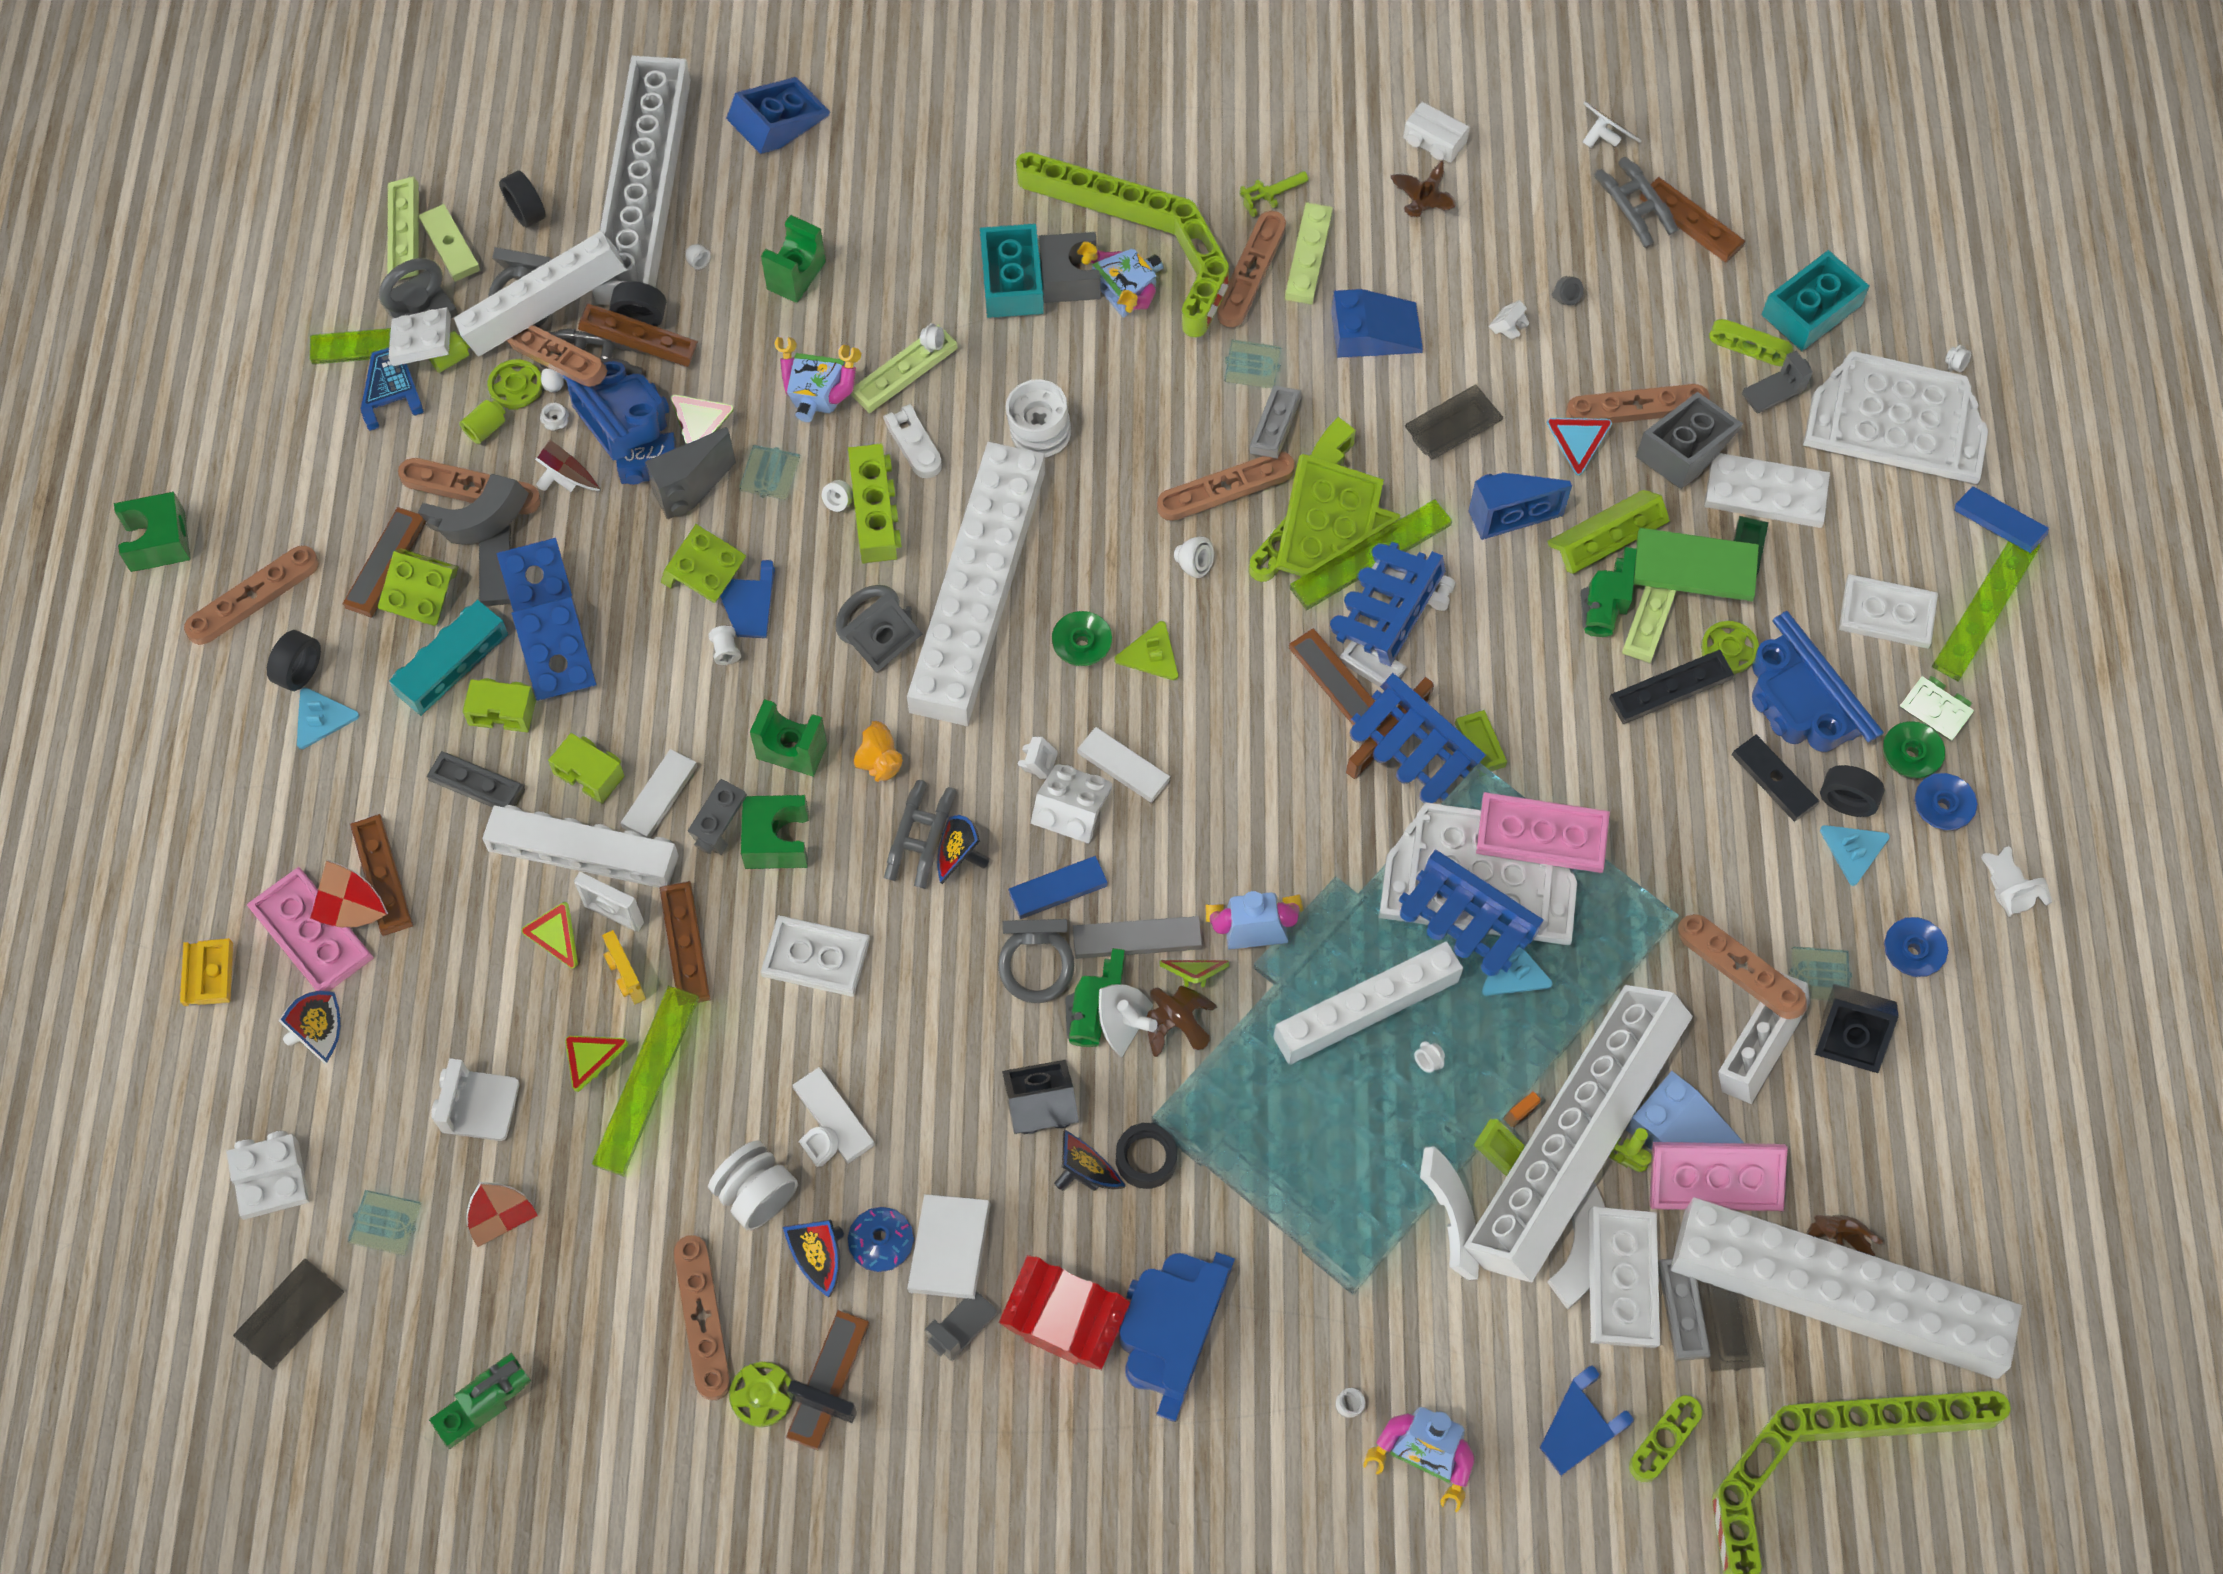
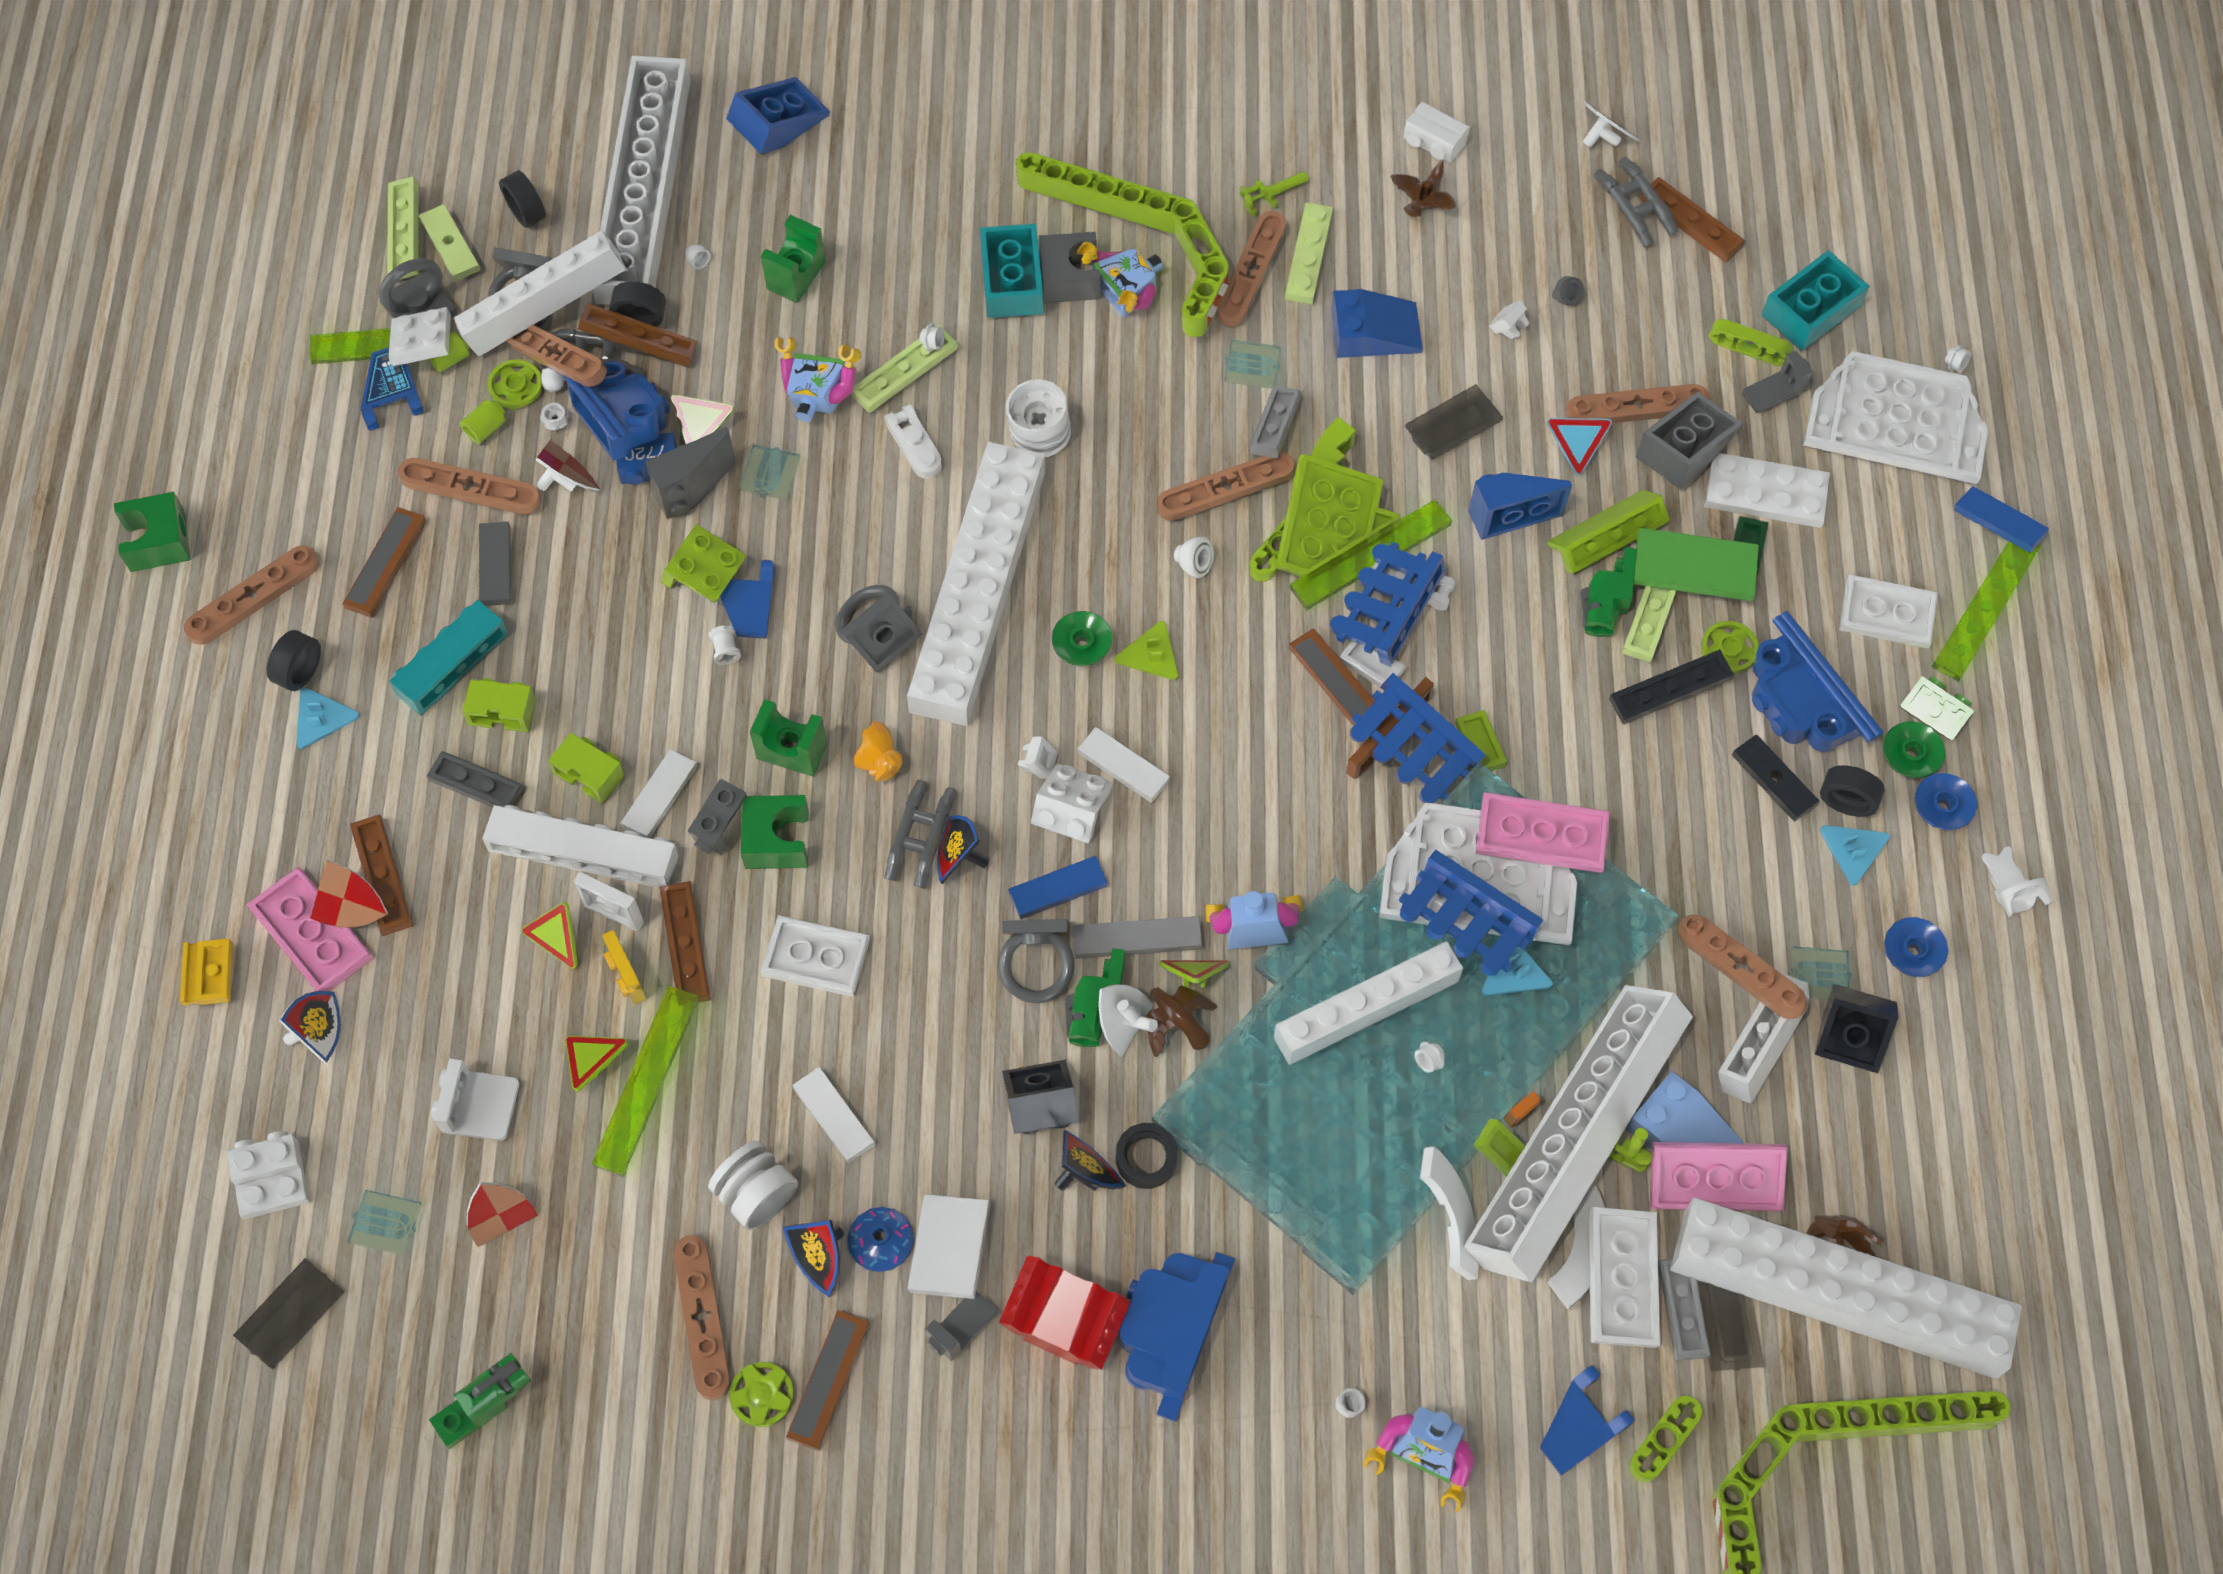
(416, 586): lime bracket -> none
(483, 518): dark grey arch -> none
(546, 619): blue bracket -> none
(820, 1144): white tile -> none
(822, 1401): black tile -> none
(837, 495): white tile -> none
(864, 463): lime brick -> none

